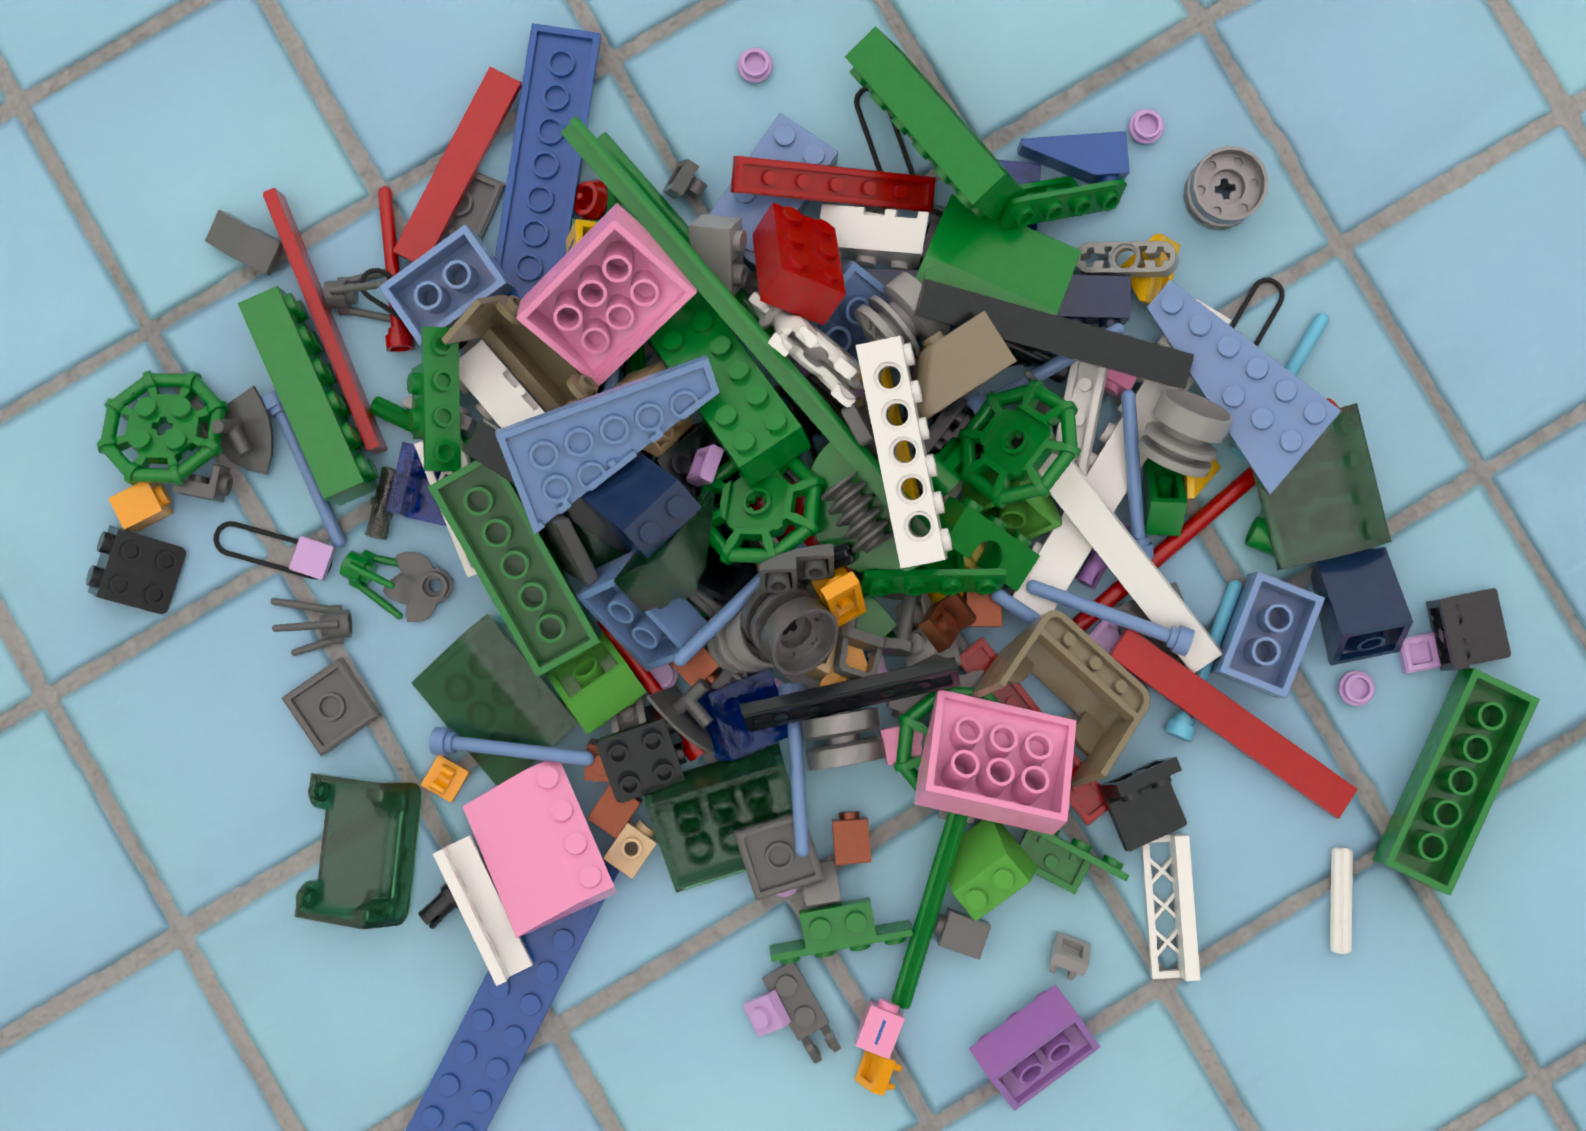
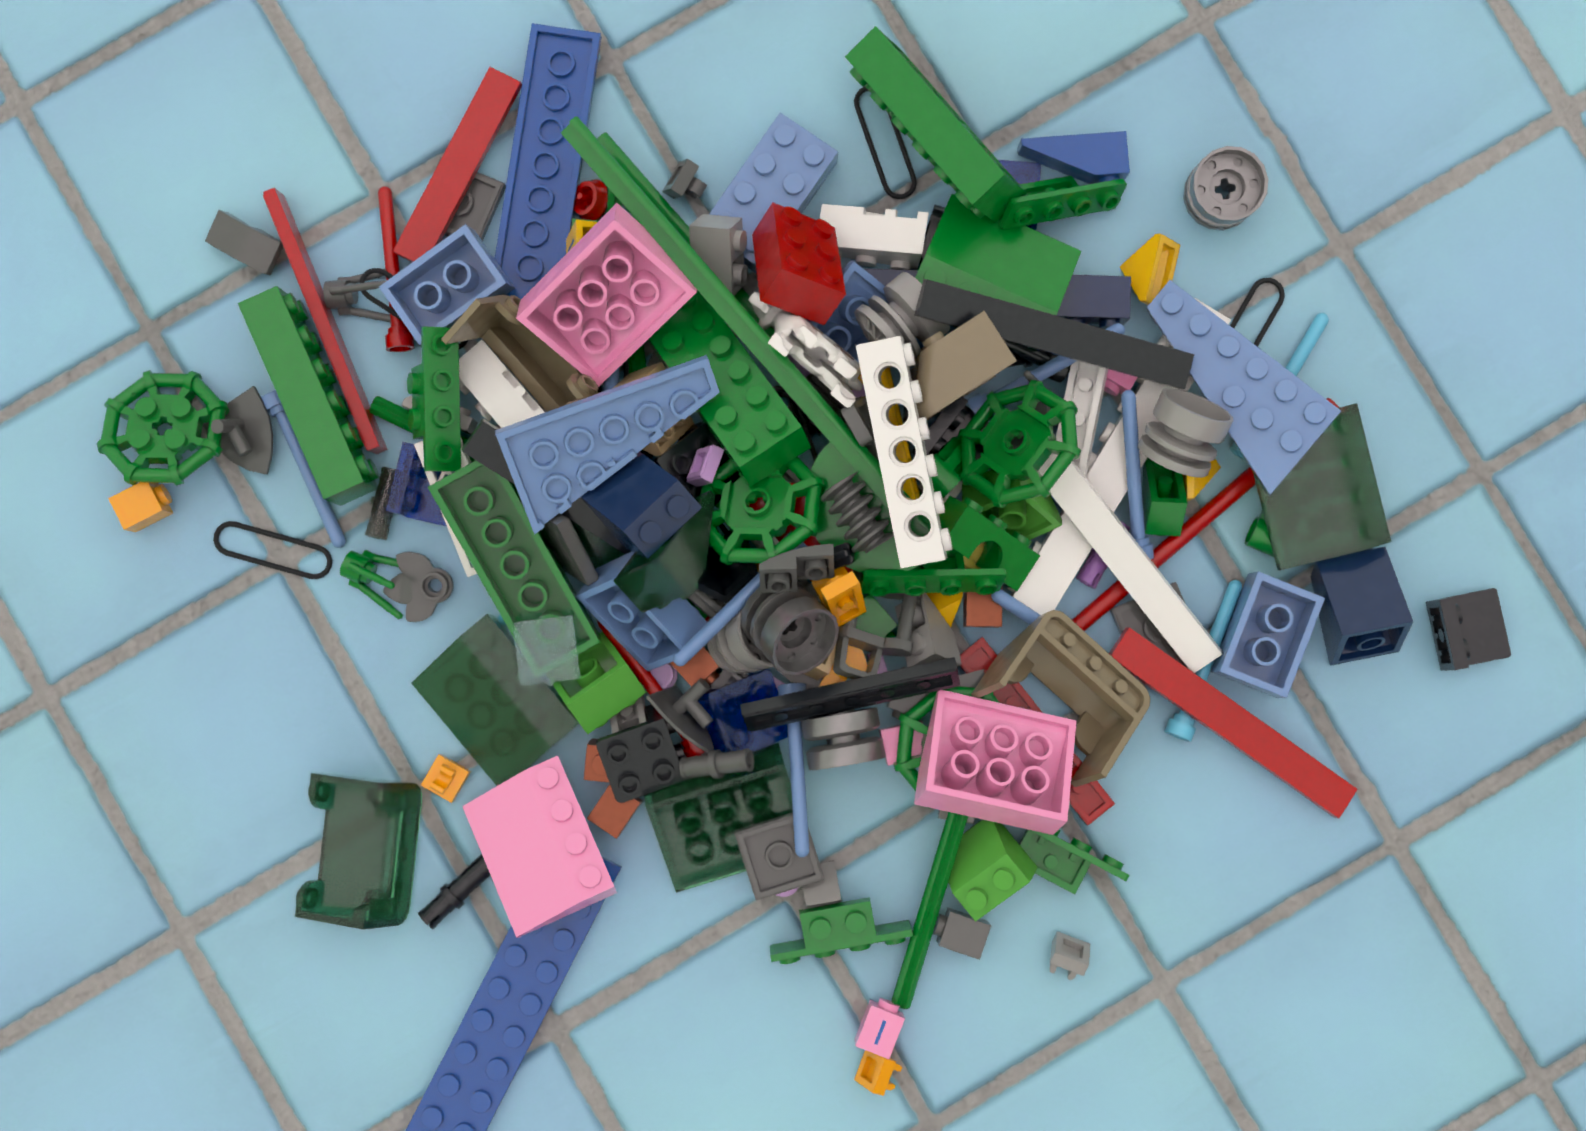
(135, 570): black bracket -> none
(198, 485): dark grey bracket -> none
(312, 558): lavender tile -> none
(331, 706): dark grey tile -> none
(335, 624): dark grey plant -> none
(445, 741): medium blue piece -> none
(482, 909): white fence -> none
(546, 650): none -> clear light blue piece
(632, 848): tan brick -> none
(716, 764): none -> dark grey pin
(755, 65): lavender plate -> none
(766, 1013): lavender plate -> none
(801, 1008): dark grey hinge -> none
(832, 184): red tile -> none
(851, 838): copper brick -> none
(945, 620): copper bracket -> none
(1034, 1047): medium lavender slope -> none
(1105, 634): lavender tile -> none
(1144, 803): black bracket -> none
(1146, 126): lavender plate -> none
(1151, 248): light grey beam -> none
(1176, 638): medium blue piece -> none
(1183, 904): white fence -> none
(1341, 900): white axle -> none
(1356, 688): lavender plate -> none
(1419, 653): lavender tile -> none
(1456, 780): green brick -> none

